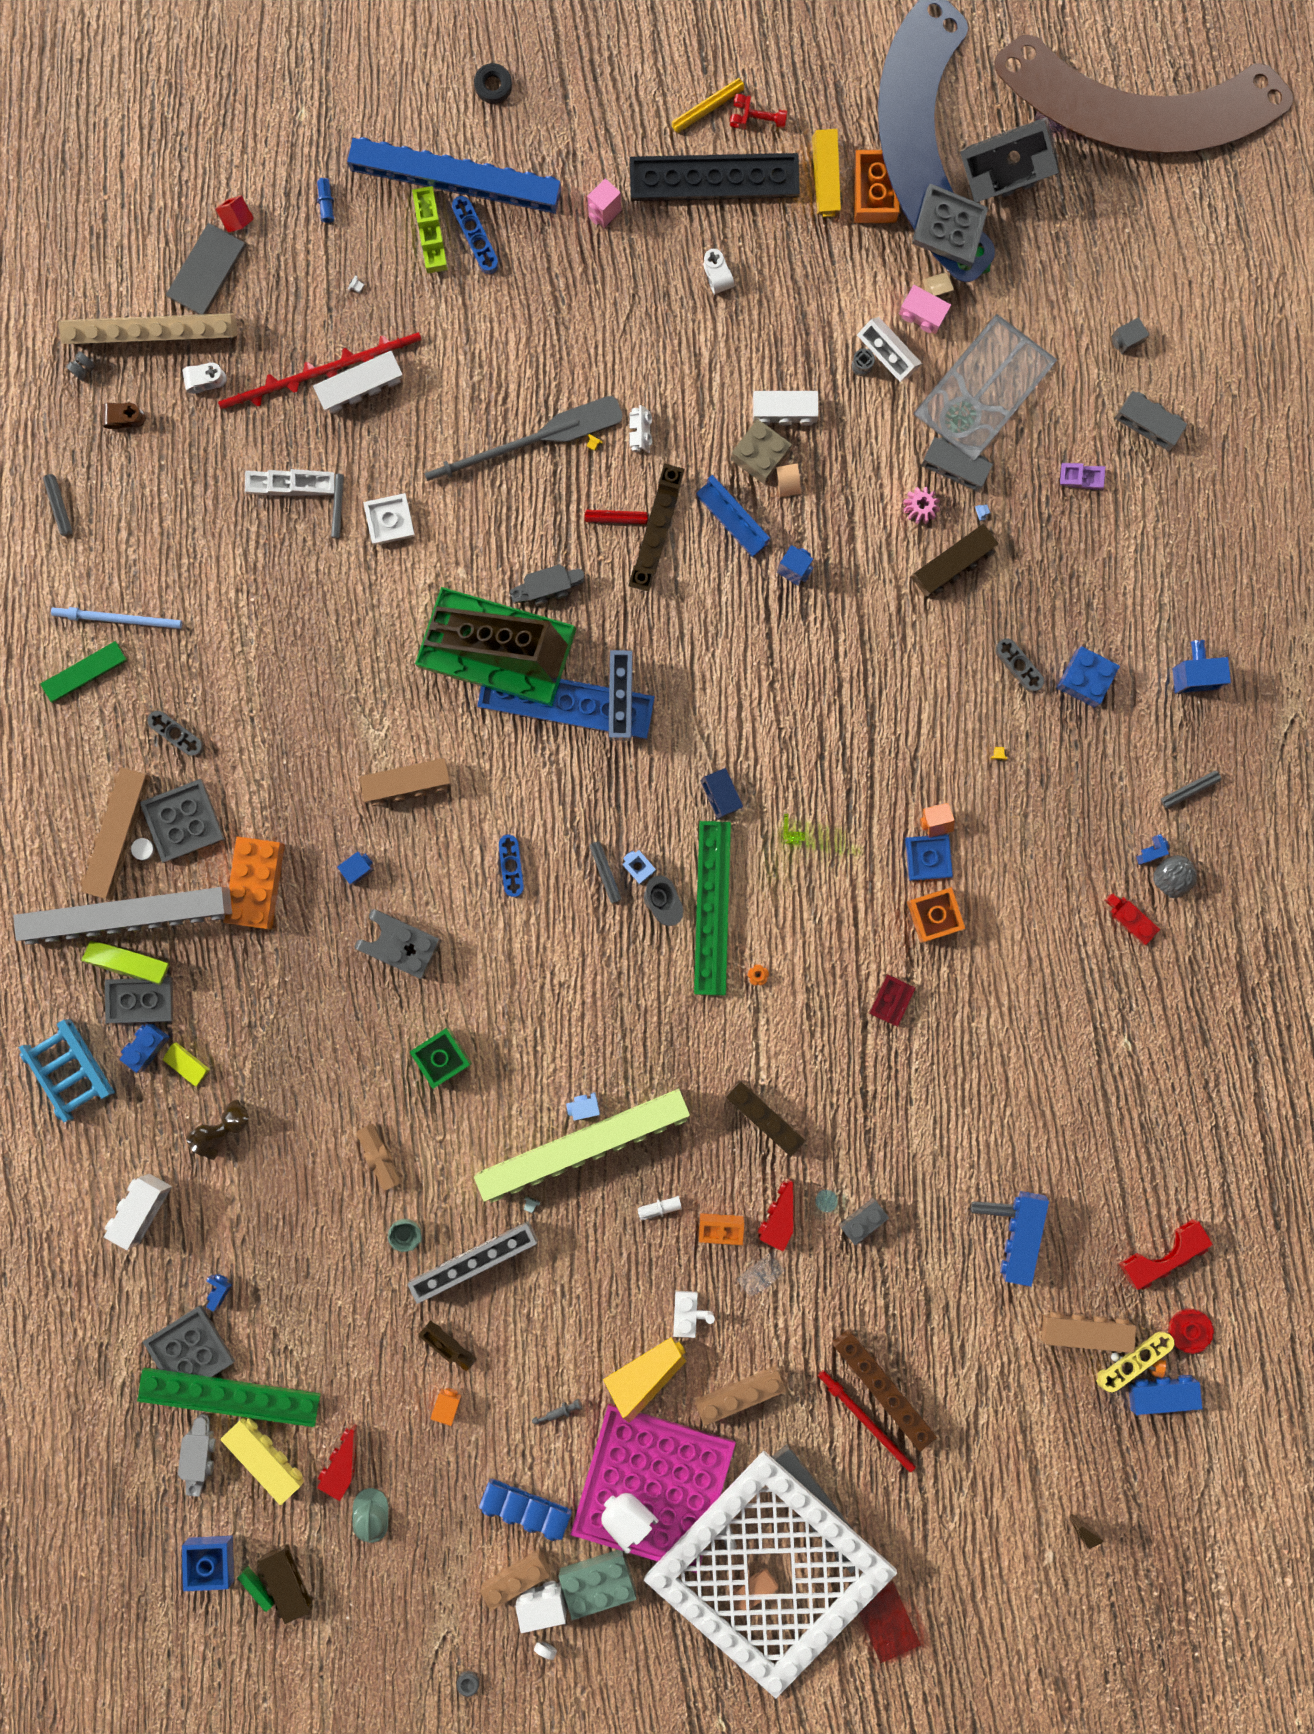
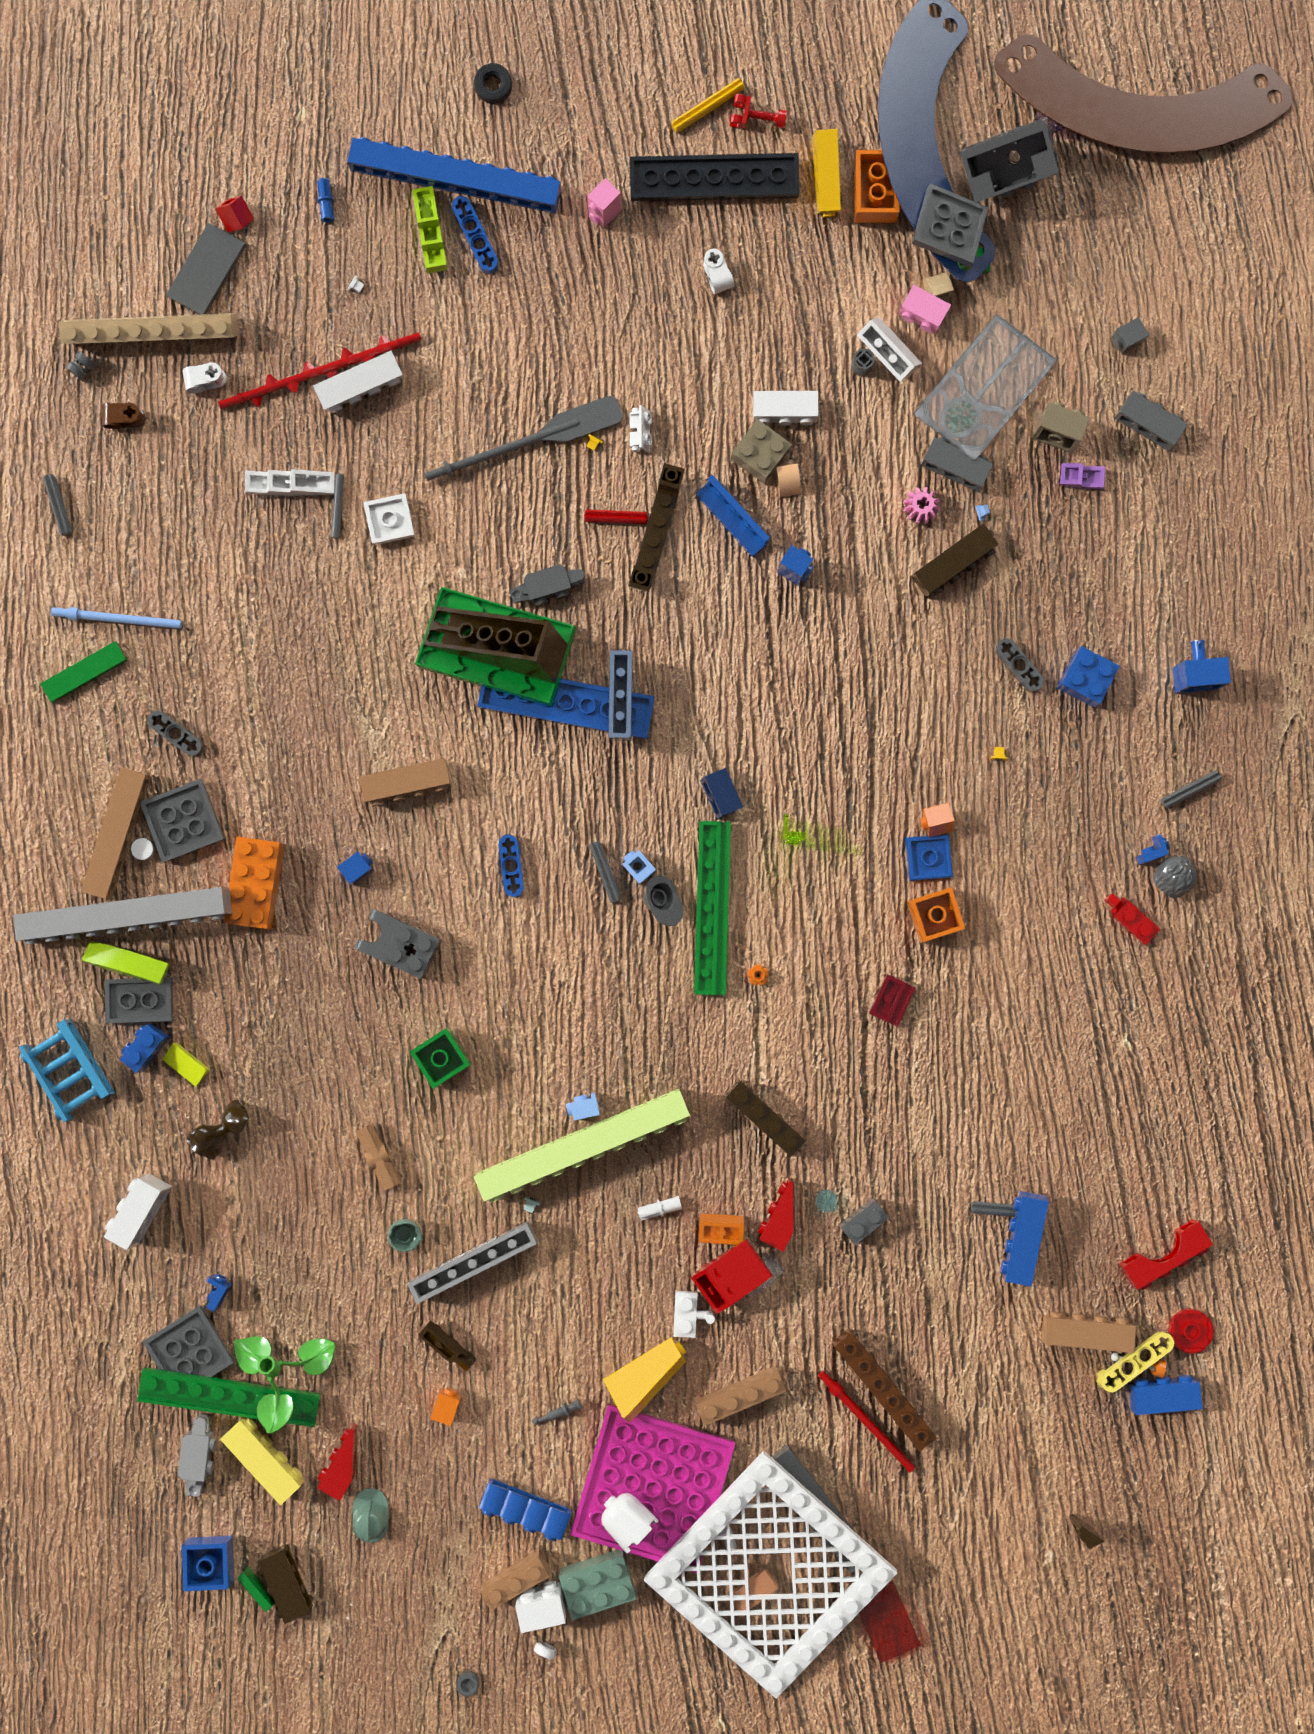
(254, 1357): none -> bright green plant
(731, 1276): none -> red slope
(1060, 427): none -> dark tan brick

